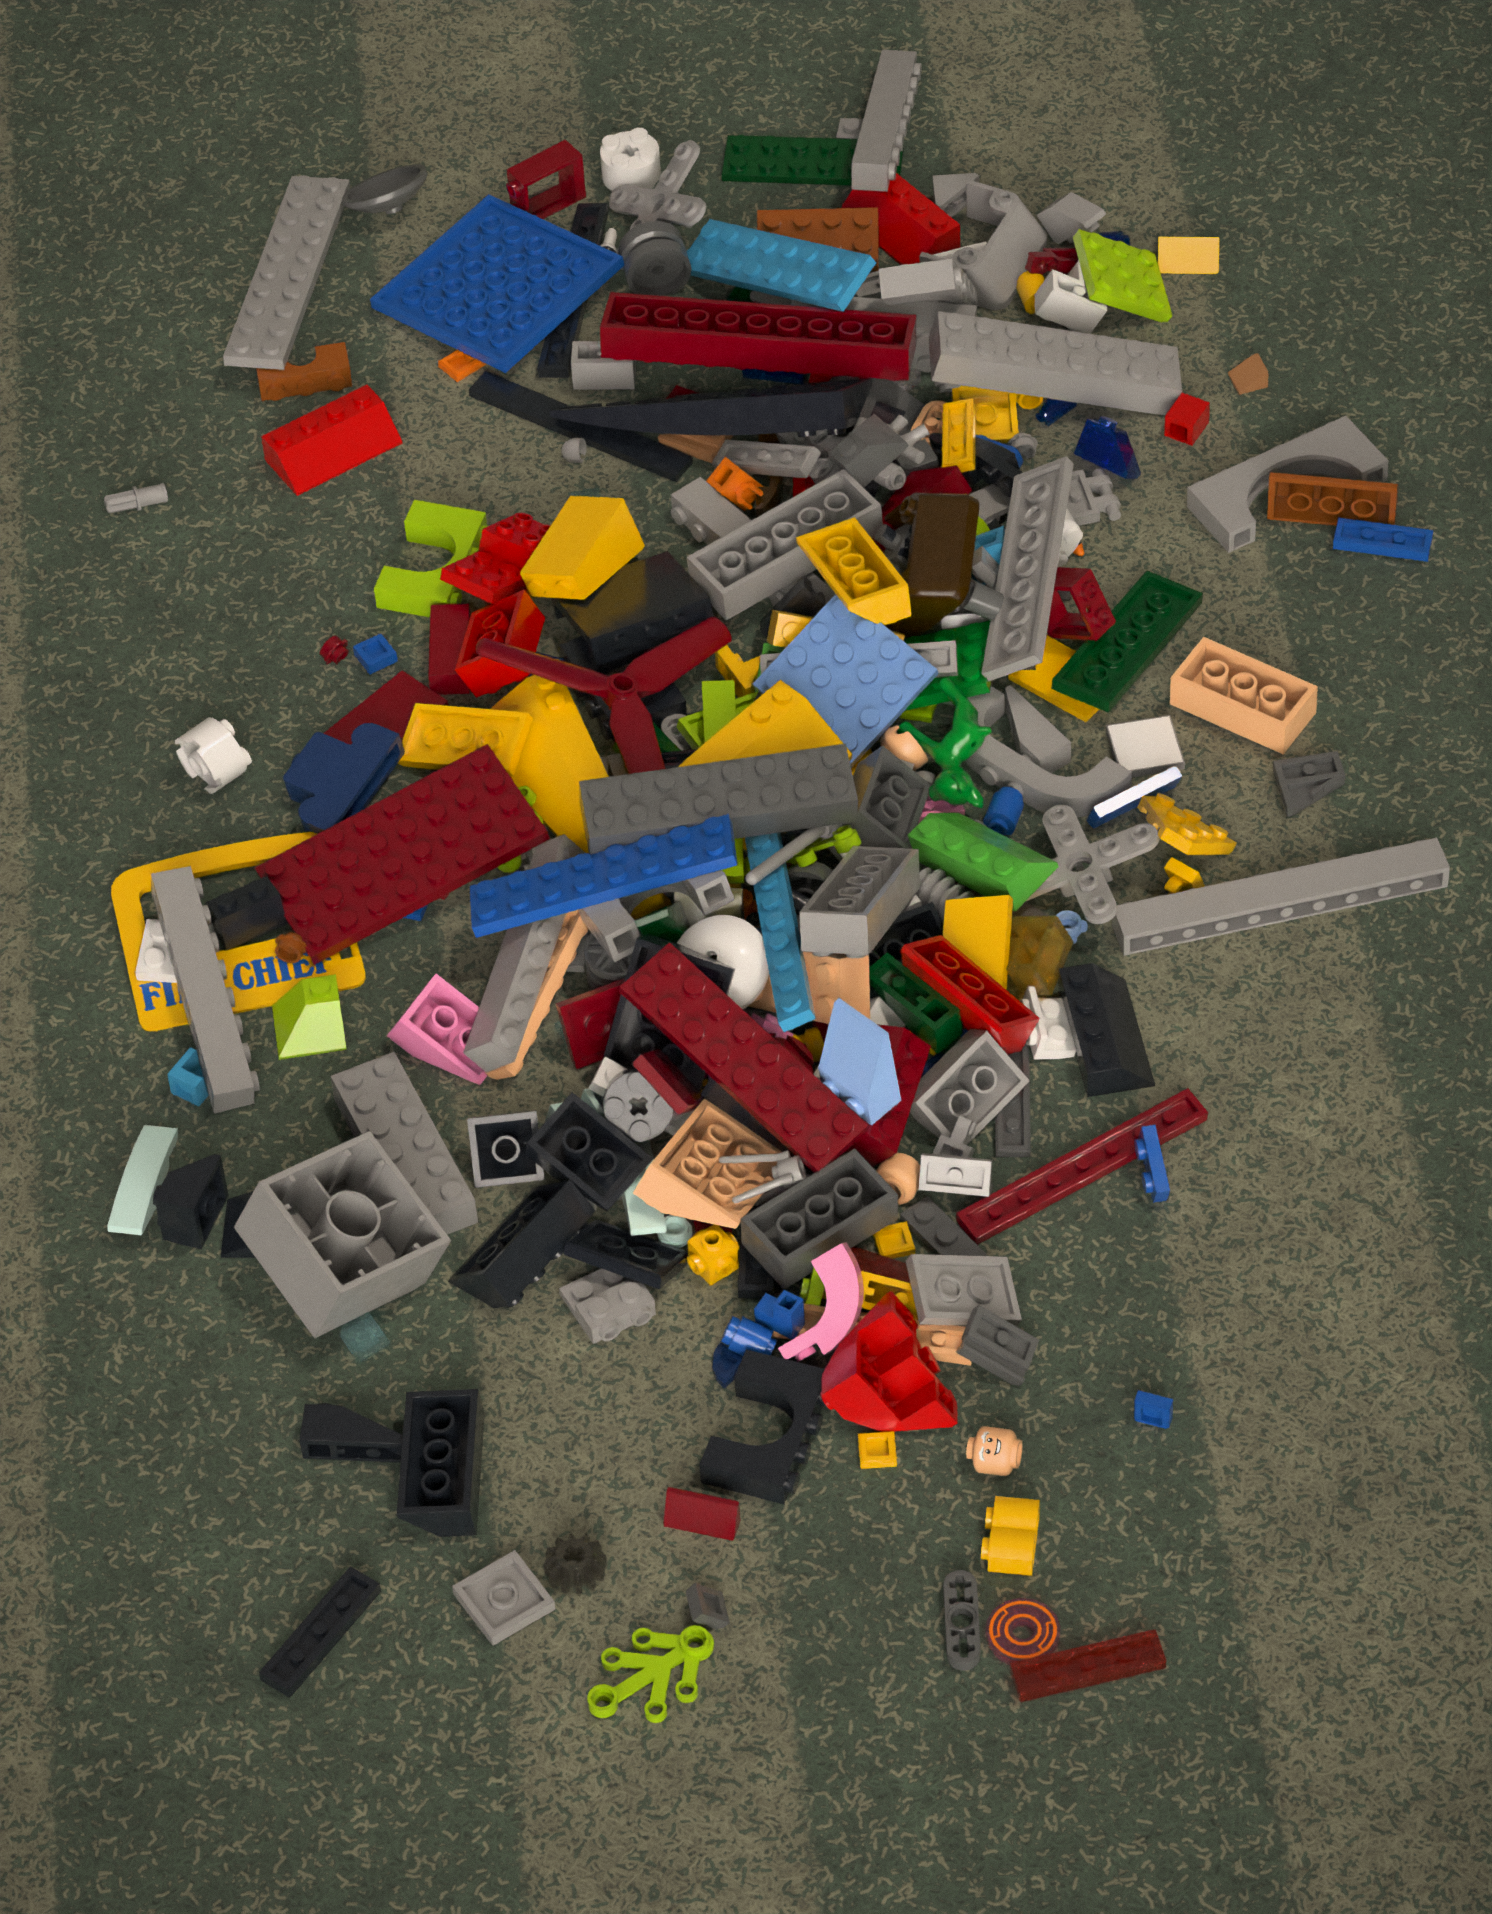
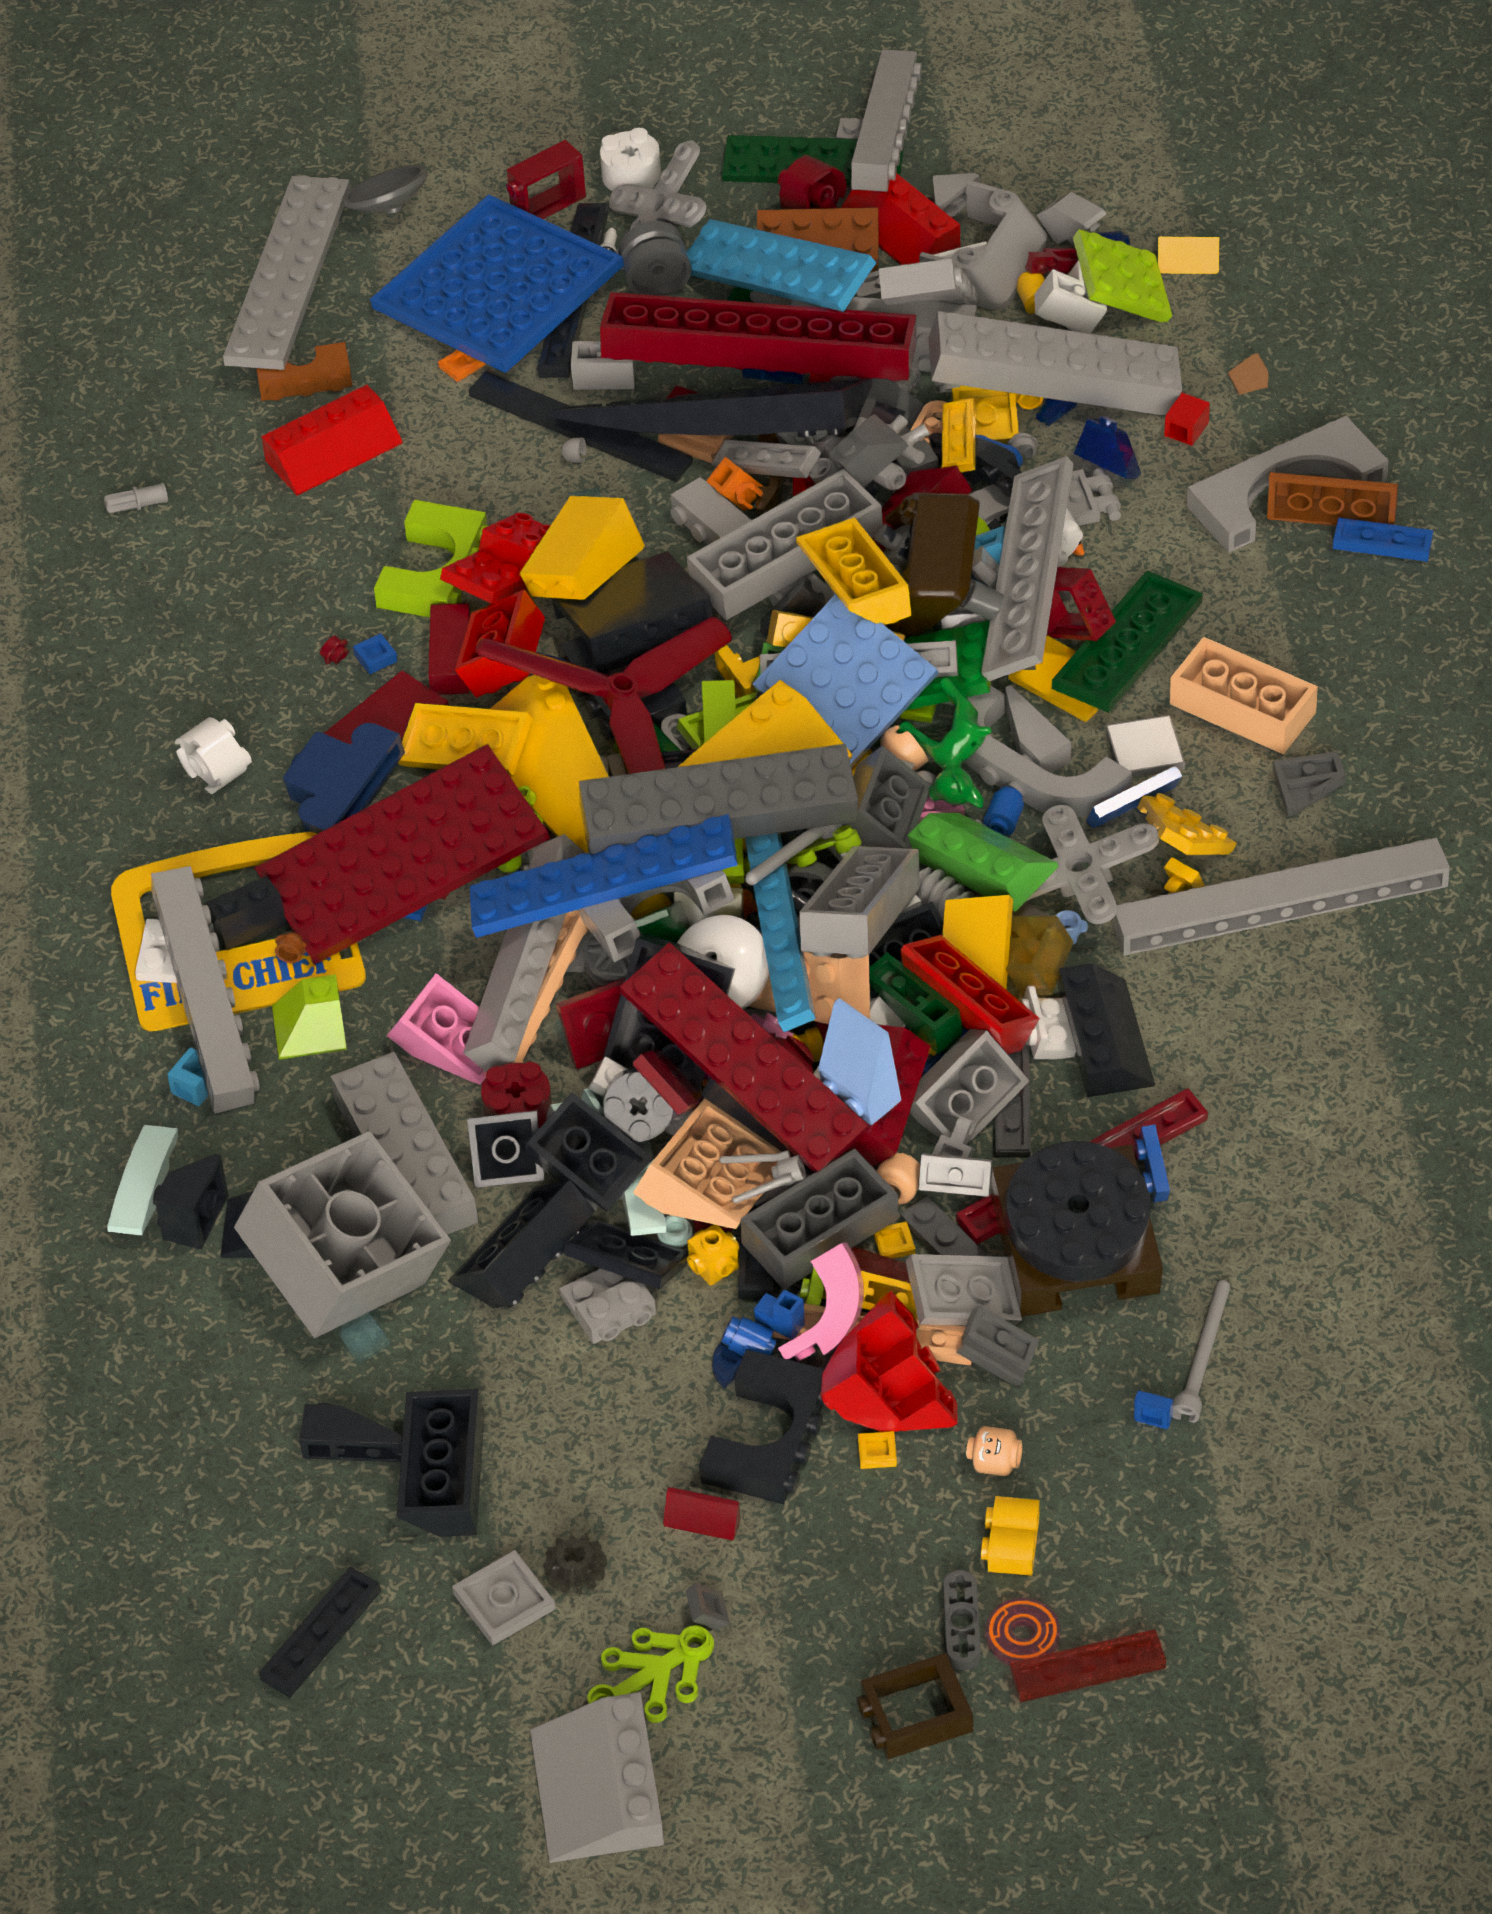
(516, 1089): none -> dark red brick
(597, 1780): none -> light grey slope
(811, 182): none -> dark red brick
(925, 1733): none -> dark brown window
(1066, 1250): none -> black piece
(1188, 1401): none -> light grey piece

